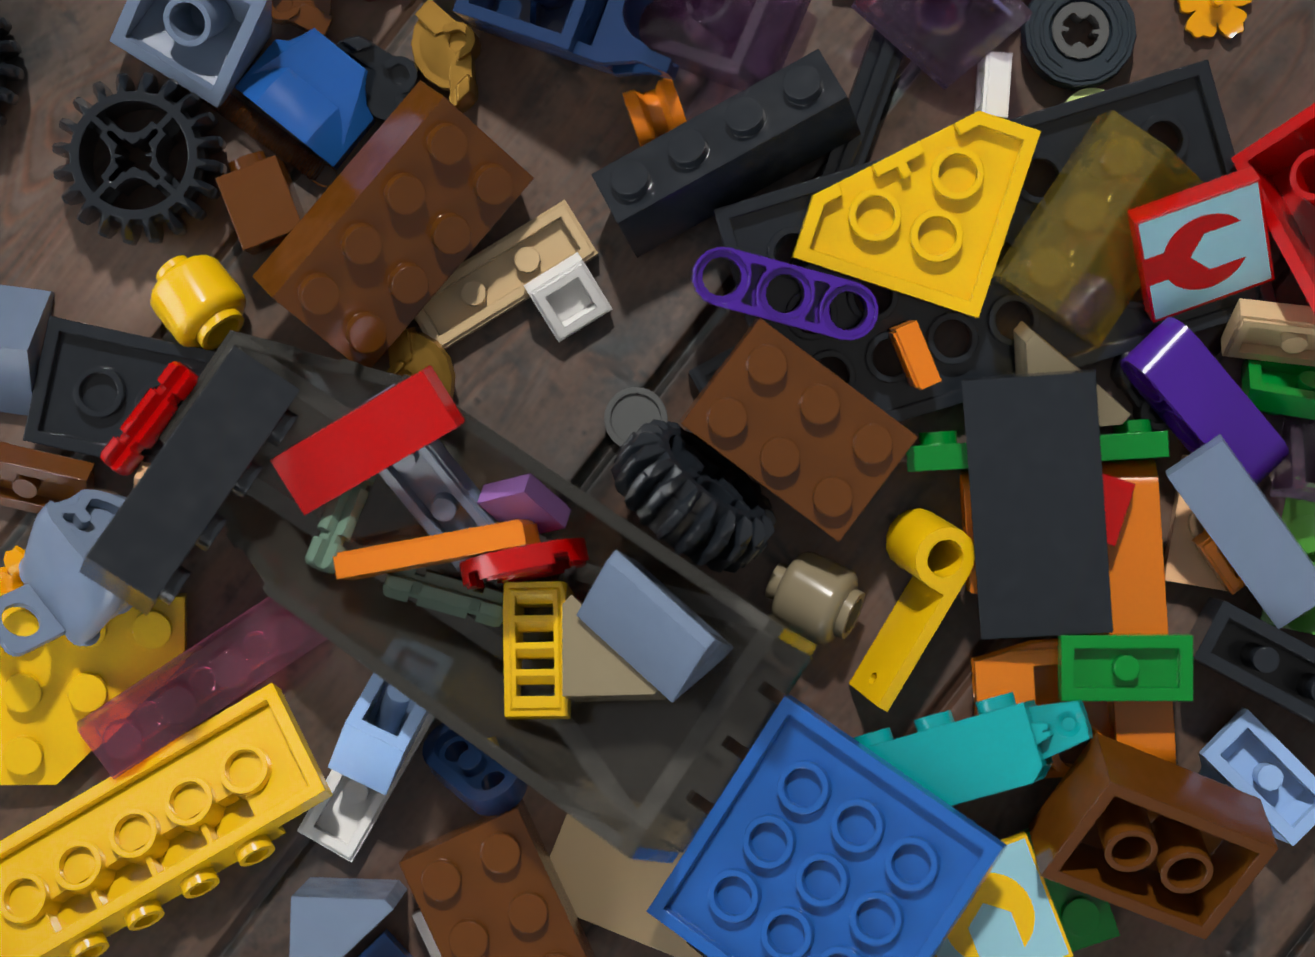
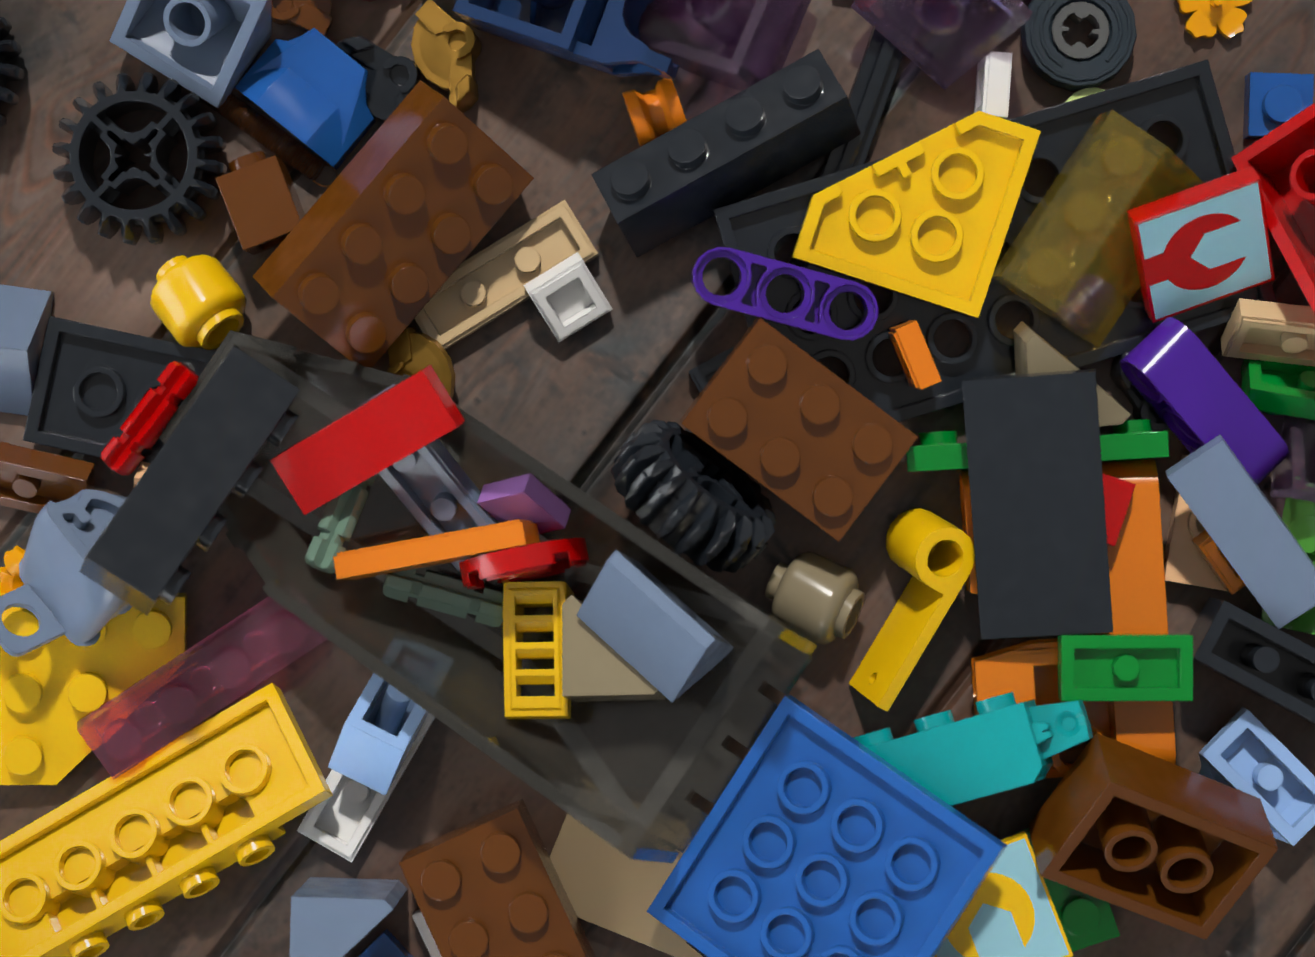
(471, 773): dark blue plate -> none
(630, 410): dark grey piece -> none
(1273, 100): none -> blue plate

